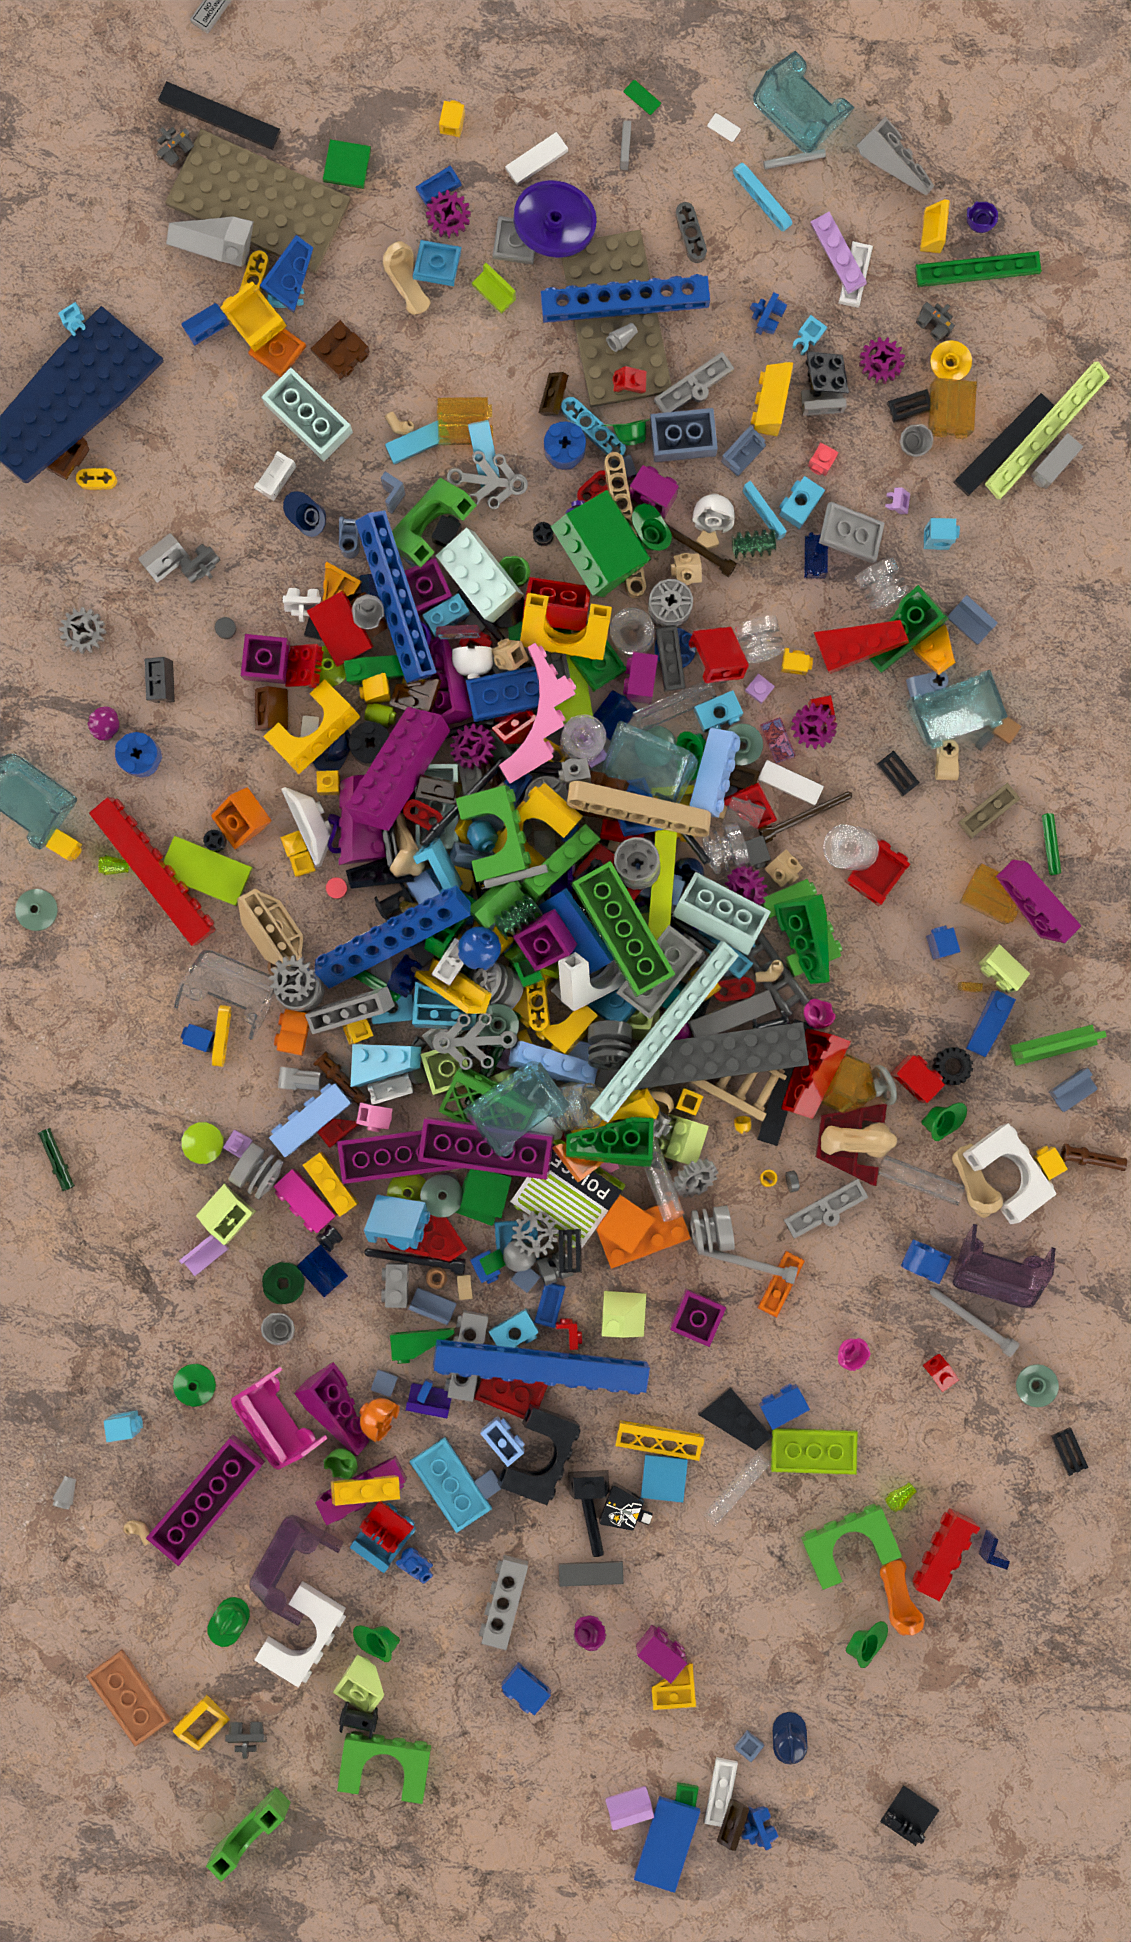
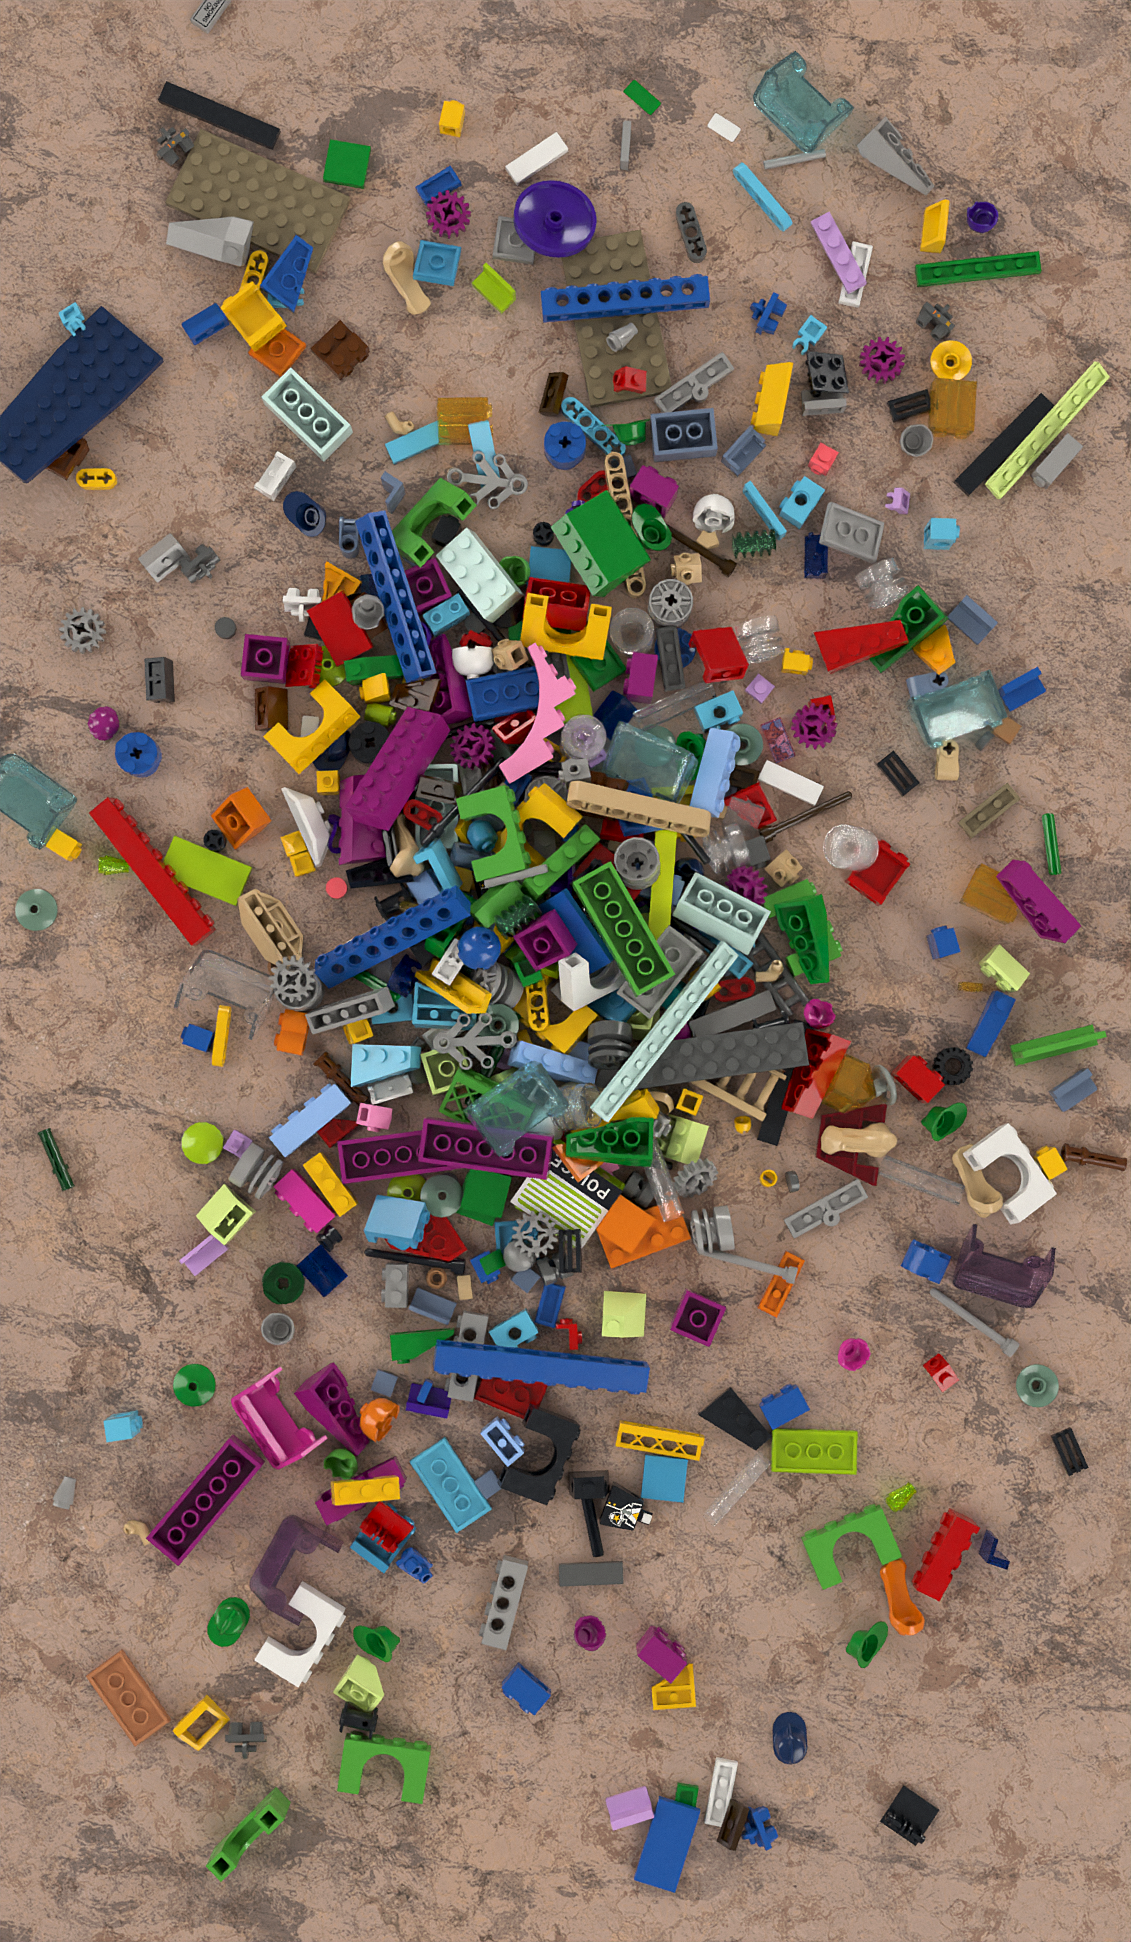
(294, 1078): light grey piece -> none
(458, 632): clear pink tile -> none
(549, 564): none -> dark azure tile
(638, 1190): none -> dark grey wheel
(749, 1746): sand blue tile -> none
(1022, 689): none -> blue panel

